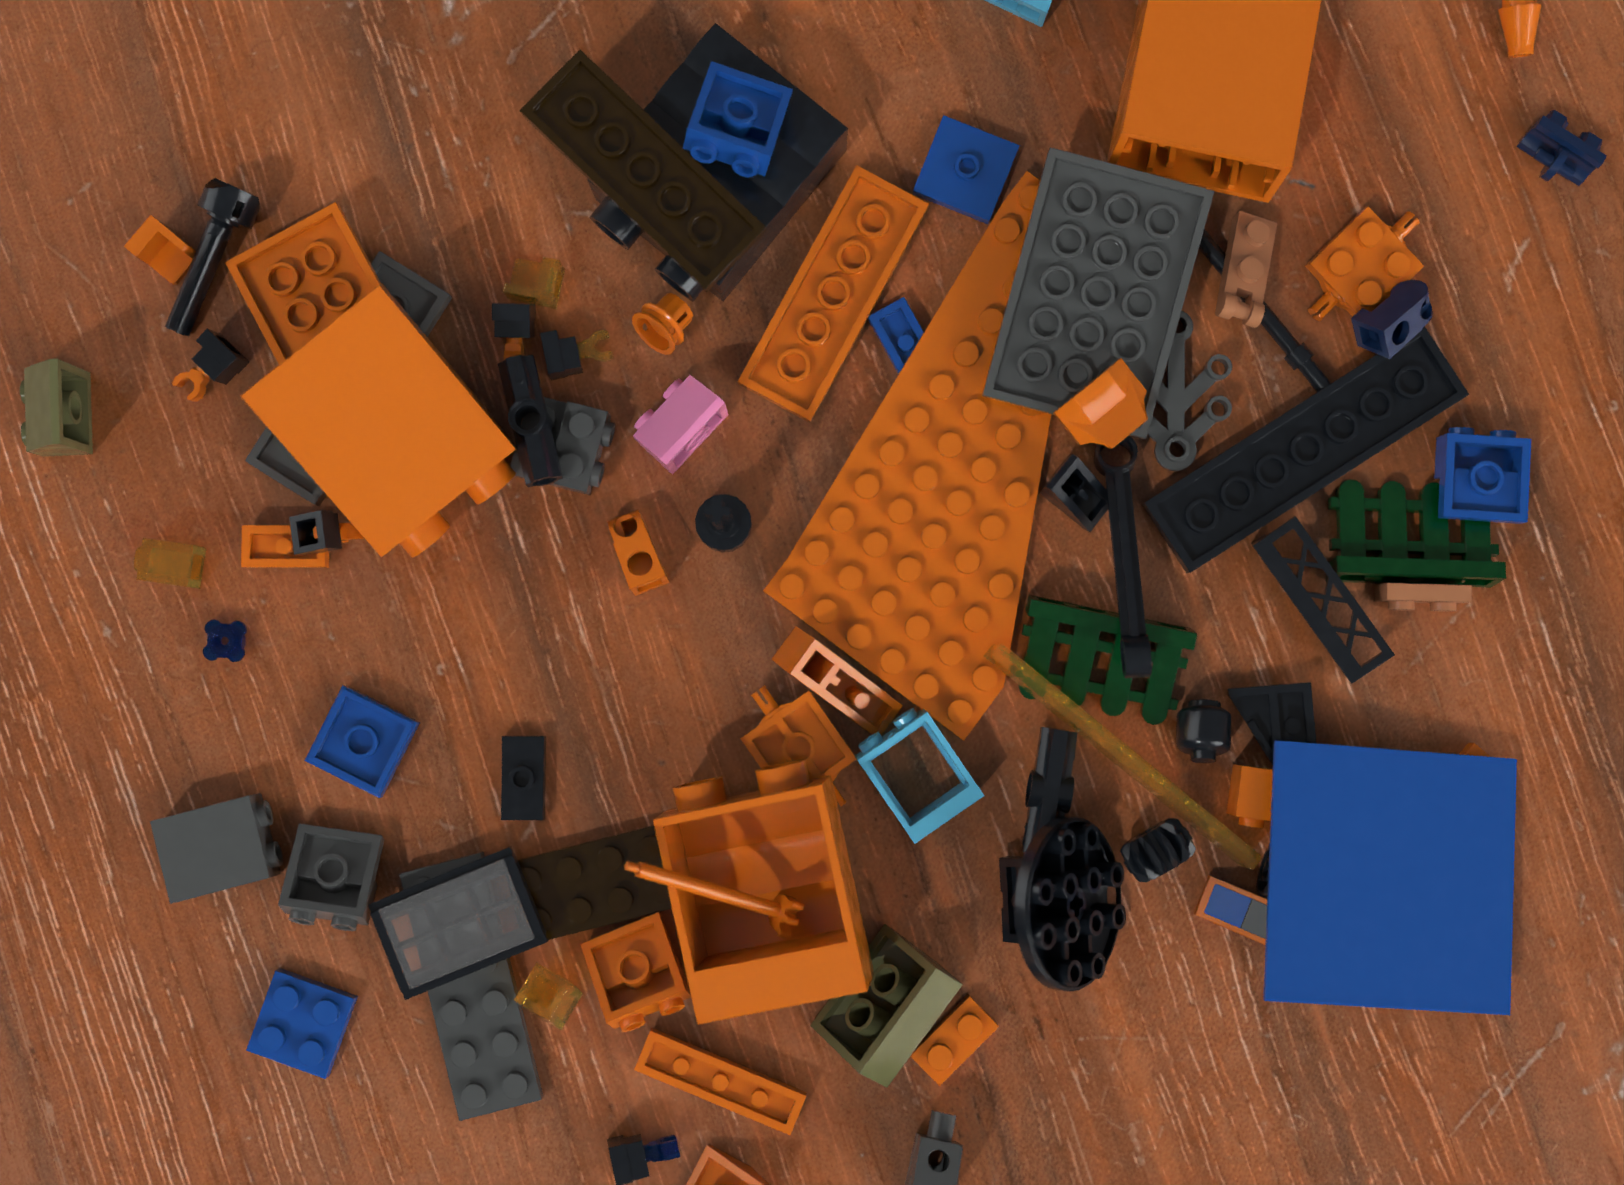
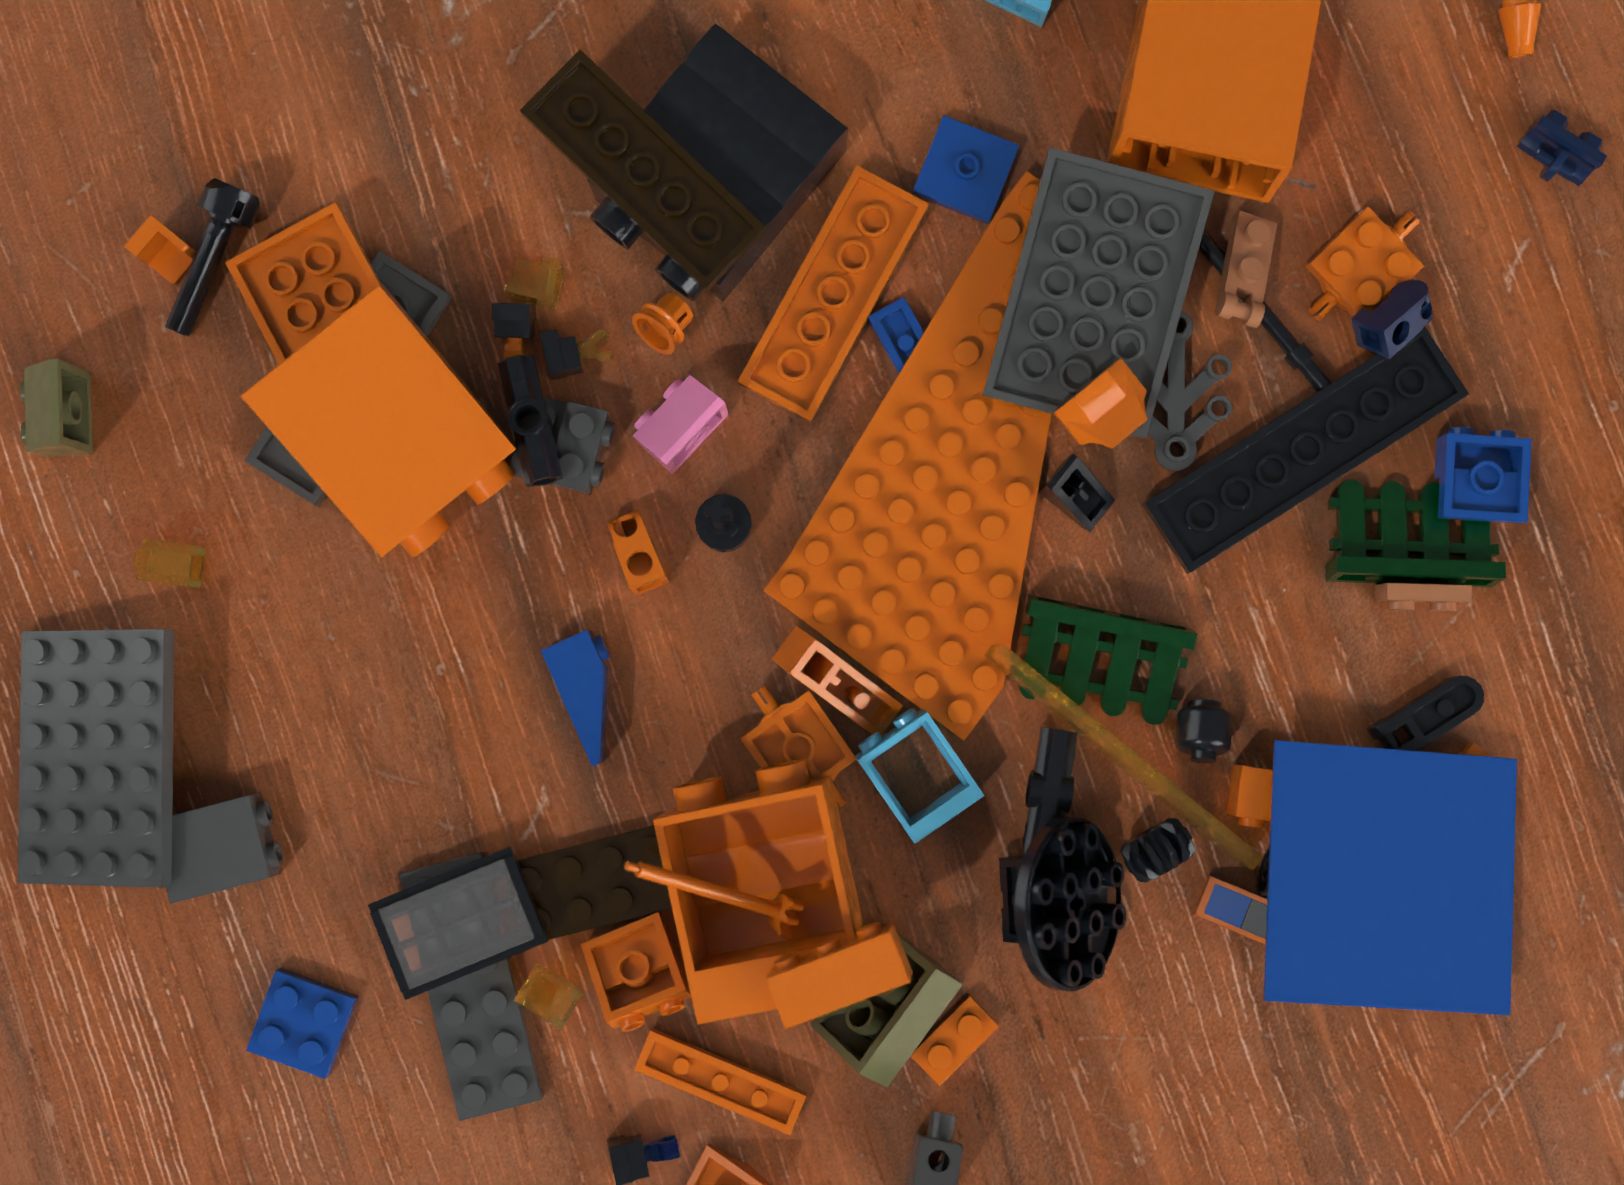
(96, 758): none -> dark grey plate
(215, 360): black piece -> none
(236, 643): clear blue plate -> none
(273, 548): orange plate -> none
(320, 532): black piece -> none
(331, 876): dark grey plate -> none
(362, 741): blue plate -> none
(523, 777): black plate -> none
(582, 681): none -> blue slope
(737, 120): blue plate -> none
(838, 974): none -> orange brick
(1134, 640): black piece -> none
(1277, 713): black wing -> none
(1309, 610): black fence -> none
(1430, 714): none -> black plate

